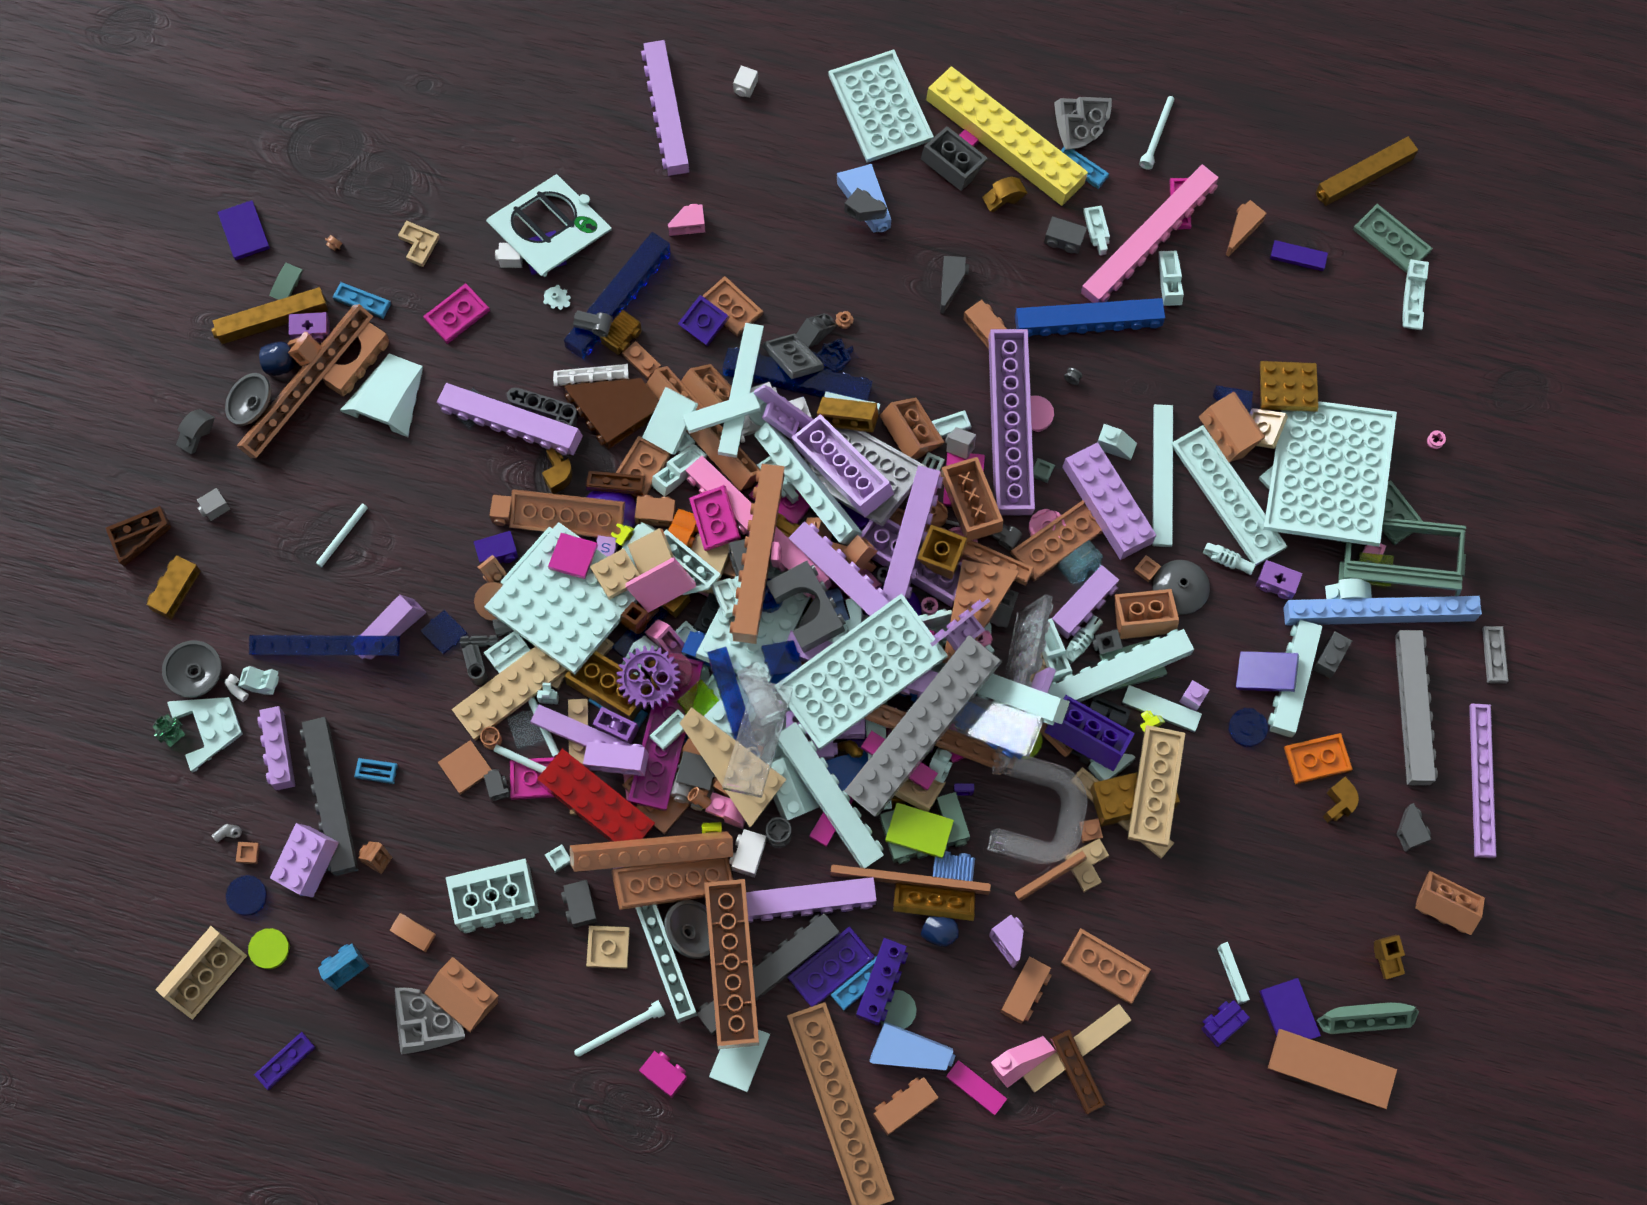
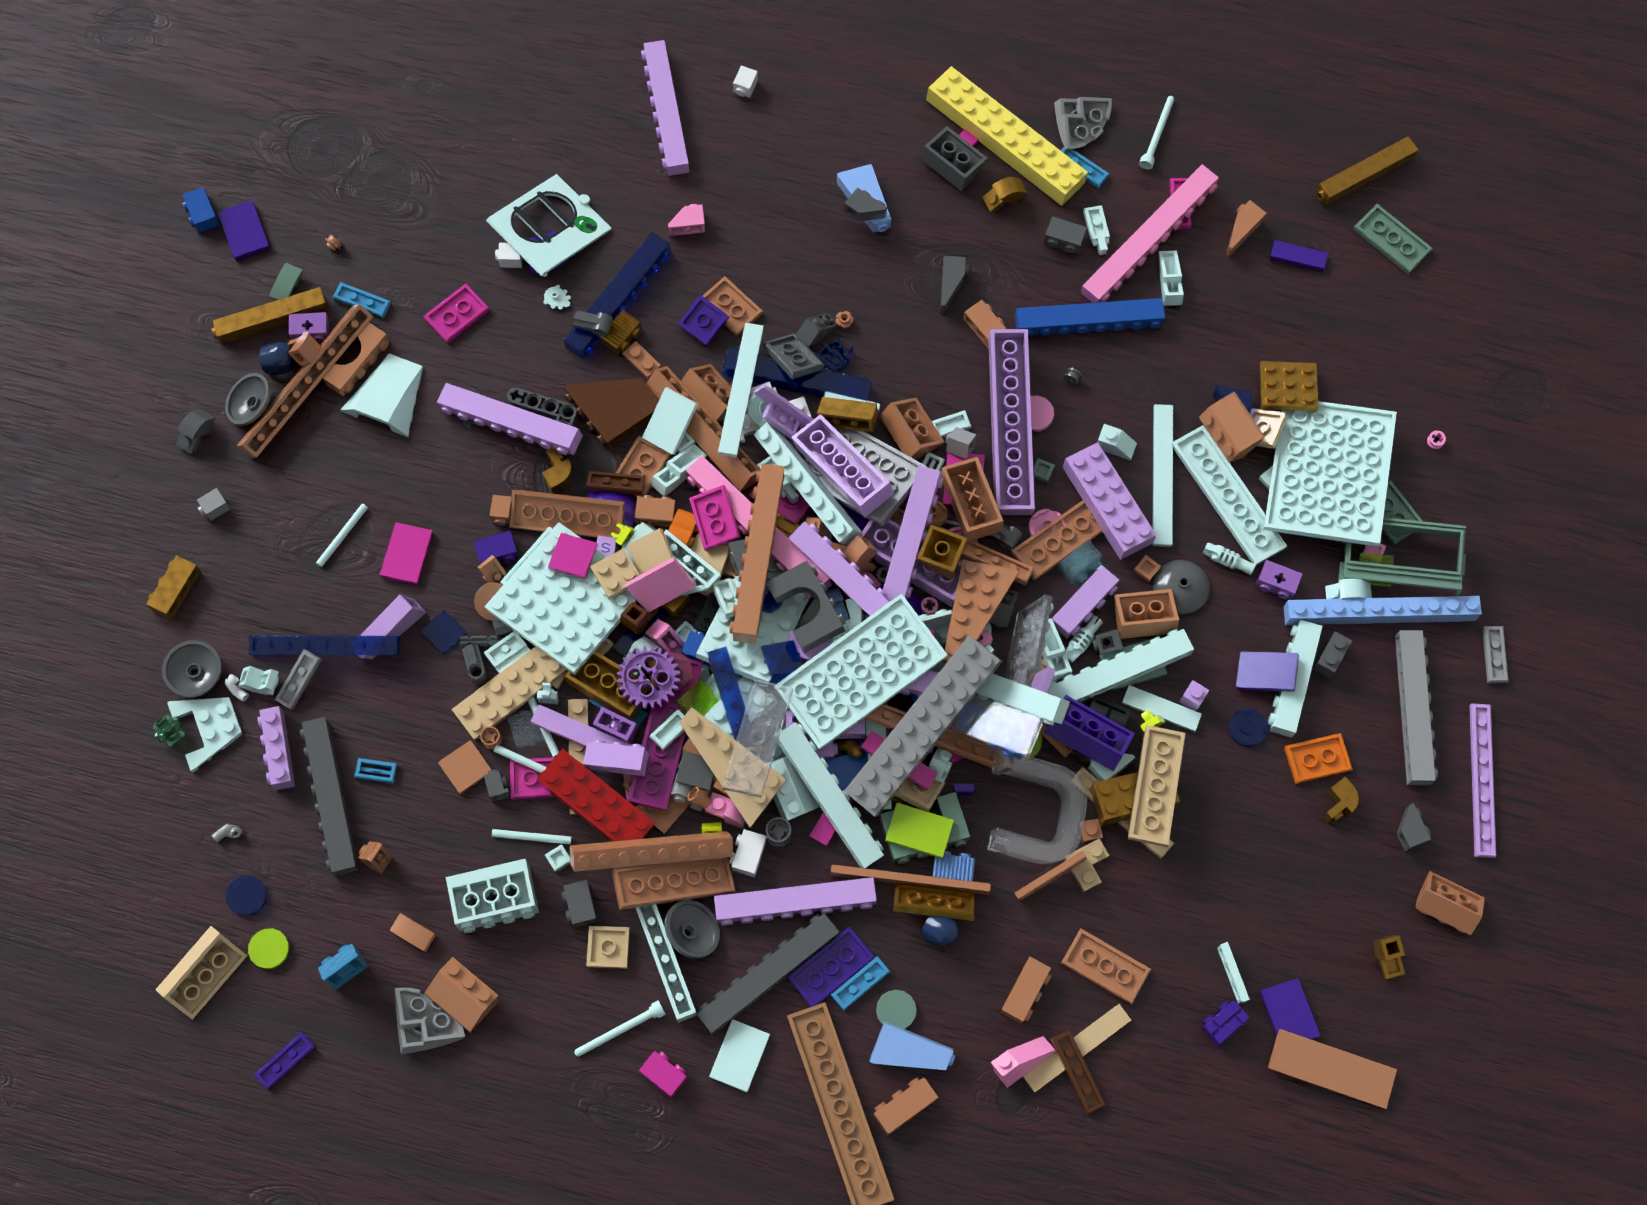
(137, 533): reddish brown wedge -> none
(200, 209): none -> blue brick
(247, 853): nougat plate -> none
(298, 679): none -> light grey tile
(304, 860): lavender brick -> none
(406, 553): none -> dark pink tile
(422, 240): tan plate -> none
(531, 836): none -> light aqua bar
(591, 374): white hinge -> none
(721, 412): light aqua tile -> none
(731, 964): nougat brick -> none
(761, 694): clear brick -> none
(776, 553): bright pink tile -> none
(880, 106): light aqua plate -> none
(881, 981): dark purple brick -> none
(960, 630): lavender bracket -> none
(976, 1088): dark pink tile -> none
(1008, 939): lavender slope -> none
(1368, 1018): sand green brick -> none
(1414, 294): light aqua slope -> none

